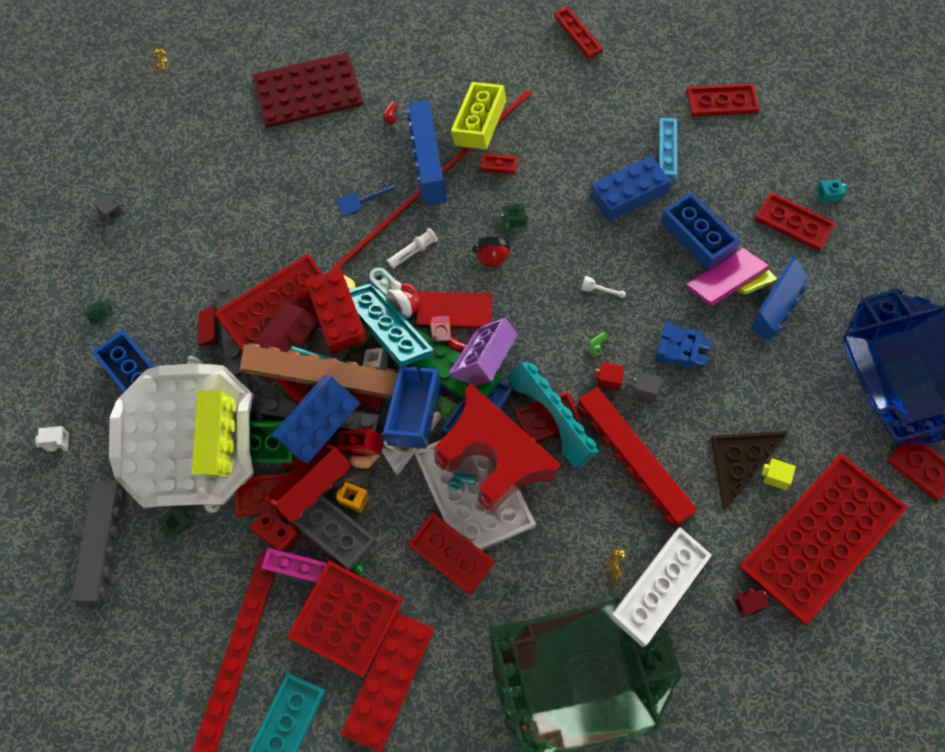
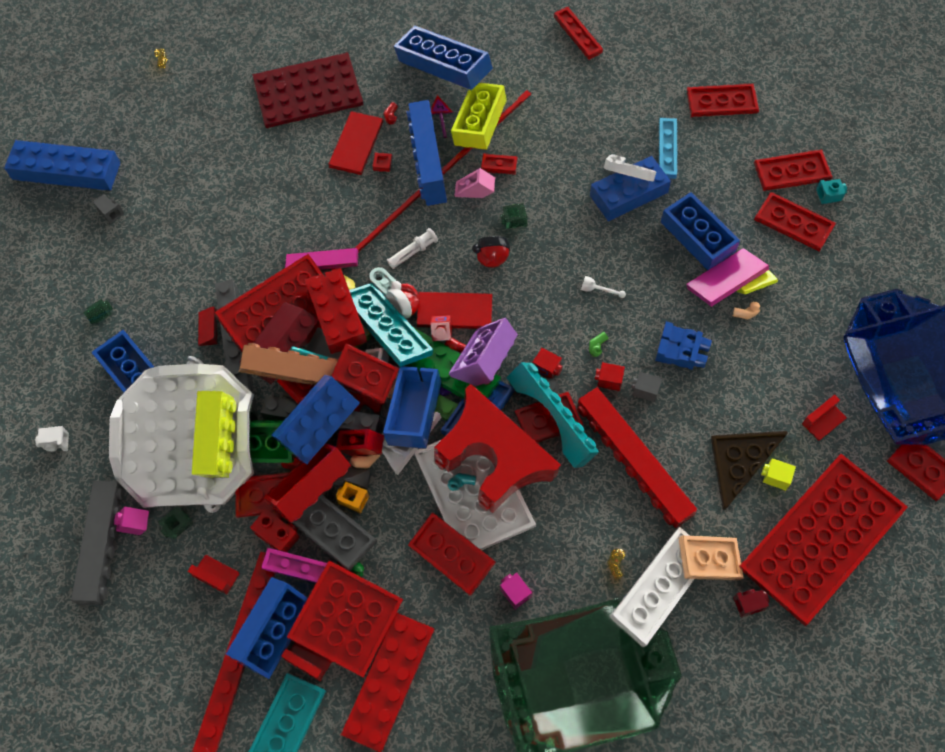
(62, 165): none -> blue brick
(131, 520): none -> dark pink brick
(214, 574): none -> red panel
(267, 627): none -> blue brick
(307, 661): none -> red panel
(328, 259): none -> dark pink tile
(351, 204): blue piece -> none
(356, 143): none -> red tile
(364, 373): none -> red tile
(382, 162): none -> red plate
(440, 108): none -> piece
(443, 57): none -> blue brick
(475, 185): none -> bright pink slope
(515, 590): none -> dark pink brick
(548, 363): none -> red brick
(617, 164): none -> white beam
(710, 558): none -> light nougat tile
(747, 313): none -> light nougat arm
(780, 299): blue slope -> none
(792, 170): none -> red tile
(824, 418): none -> red panel

